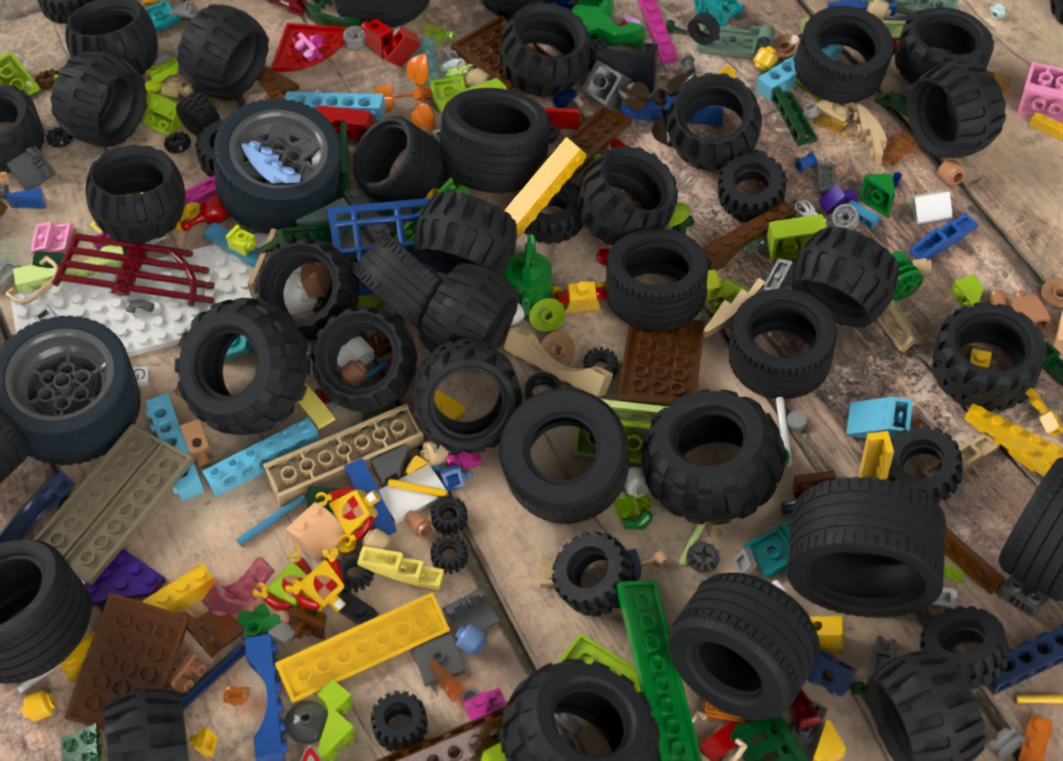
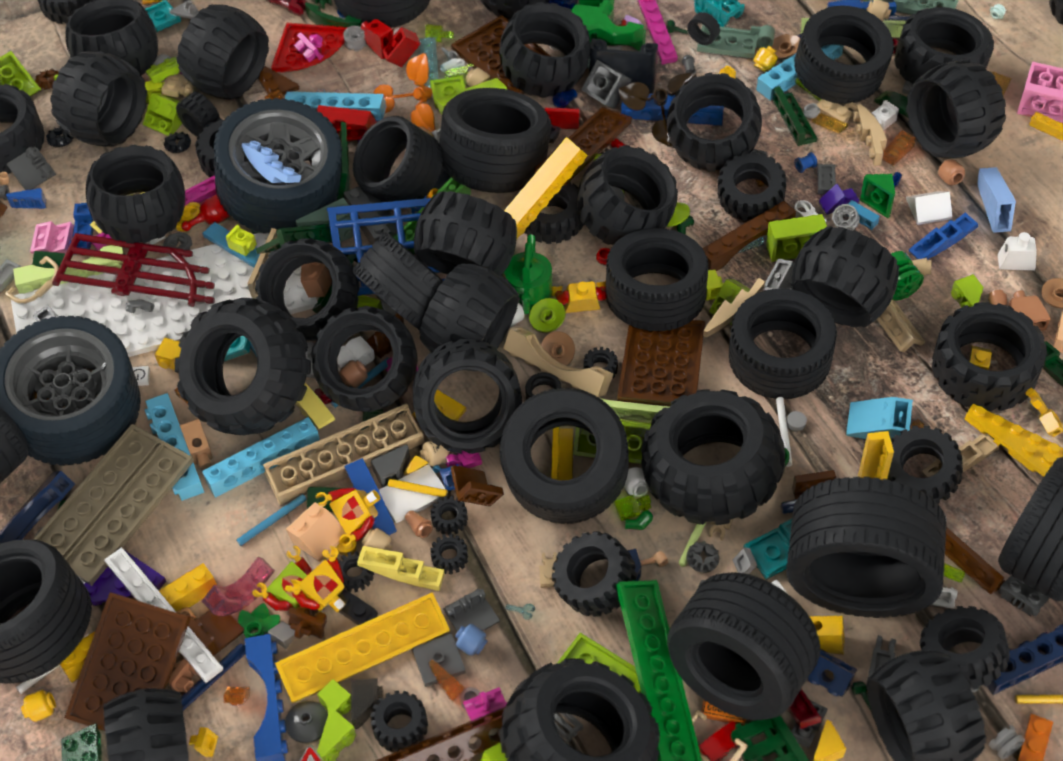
(82, 223): none -> blue slope
(144, 591): none -> white tile
(167, 353): none -> yellow slope
(173, 239): none -> dark grey gear
(363, 697): none -> clear smoke slope
(473, 487): none -> reddish brown bracket
(522, 610): none -> clear light blue hand
(562, 454): none -> yellow fence
(886, 114): none -> white brick
(996, 199): none -> light blue slope
(1018, 253): none -> white torso

